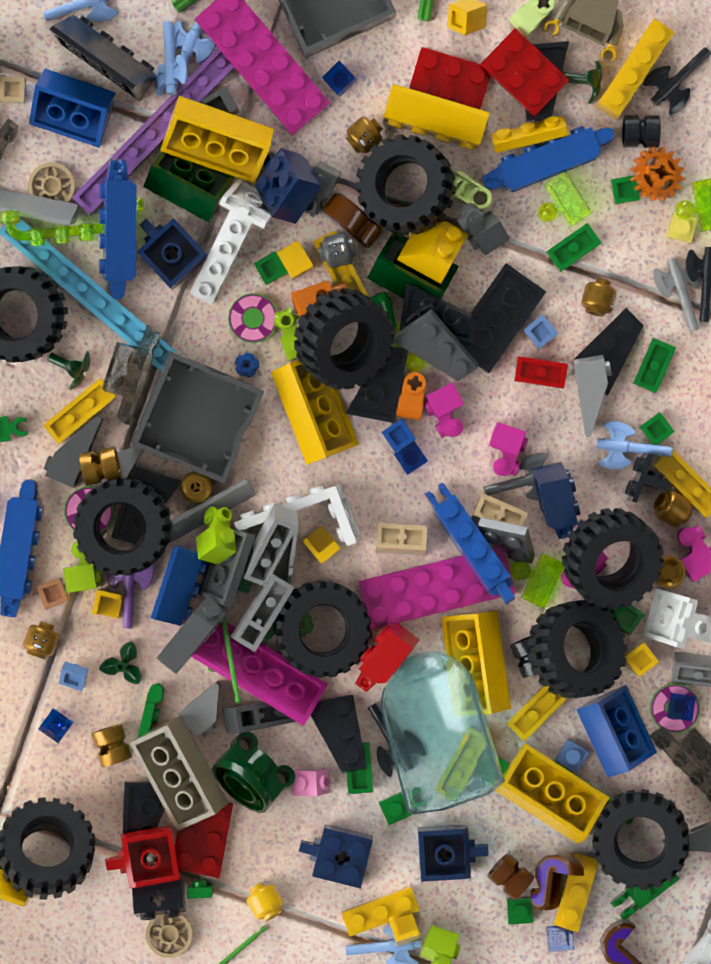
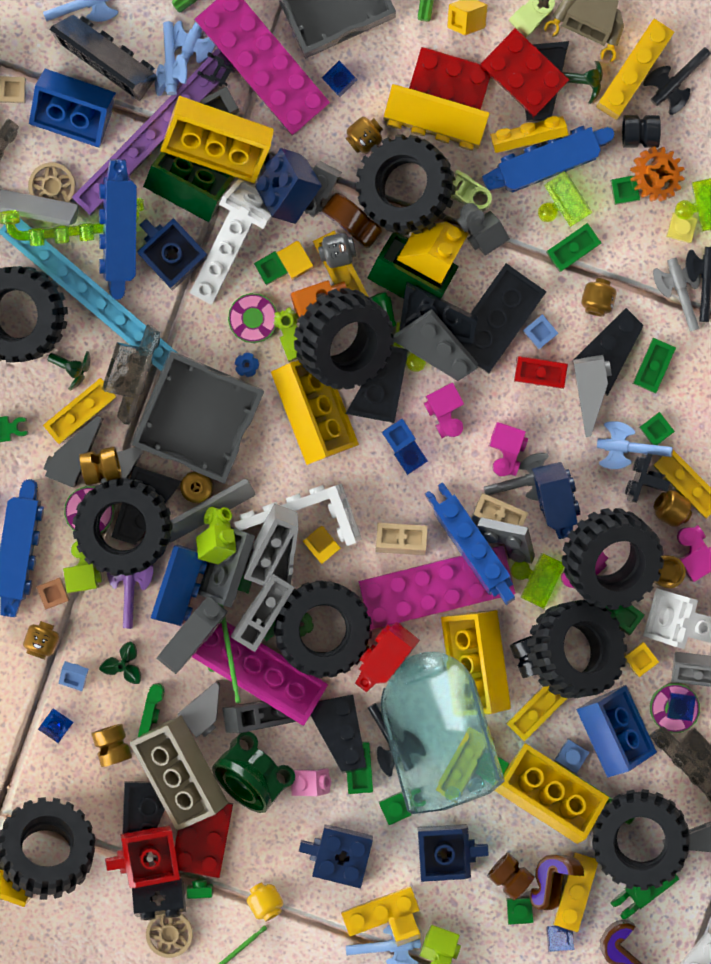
(108, 603): yellow panel -> none
(221, 63): none -> black piece
(411, 401): orange piece -> none

